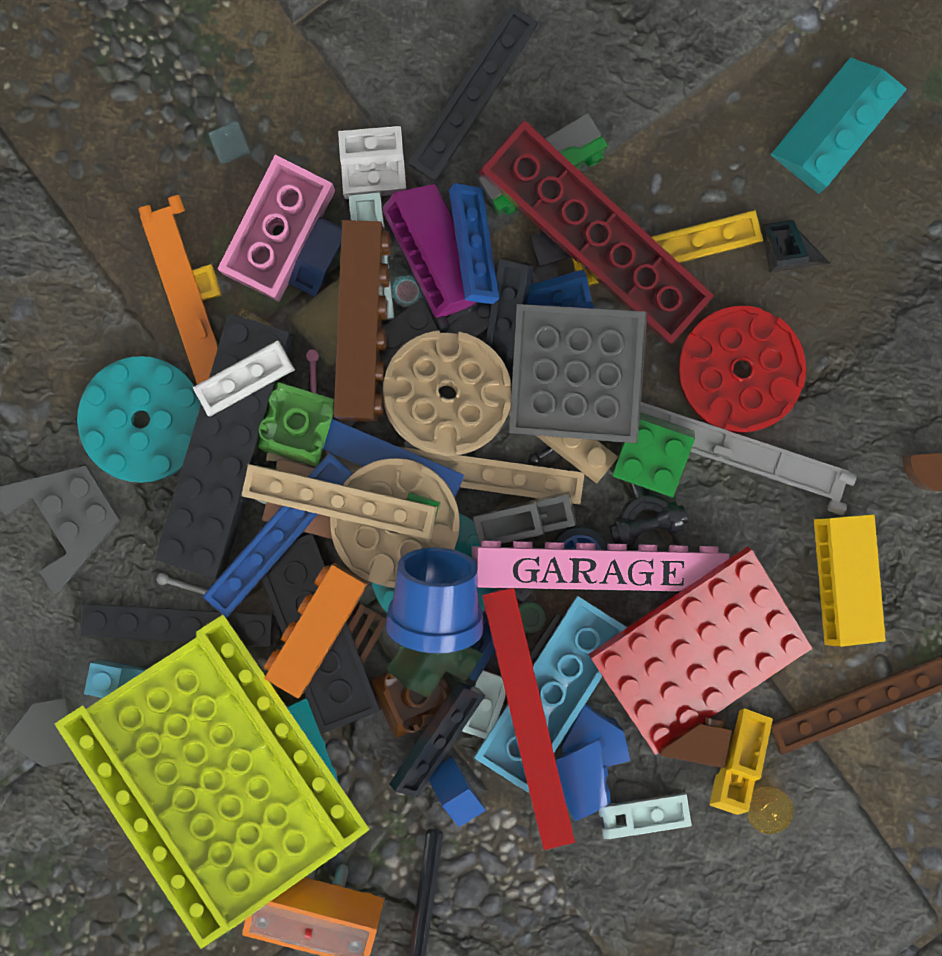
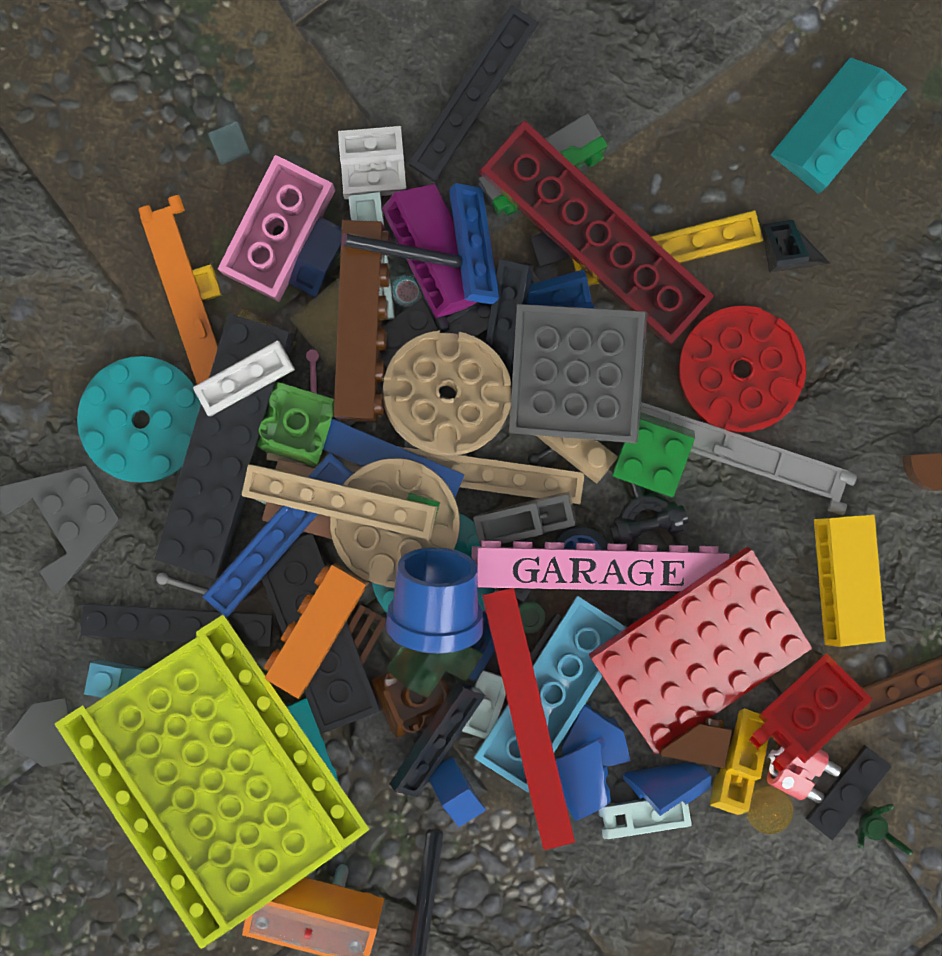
(401, 250): none -> black bar
(669, 784): none -> blue slope
(798, 777): none -> piece
(810, 712): none -> red tile
(848, 792): none -> black plate
(876, 828): none -> dark green plant

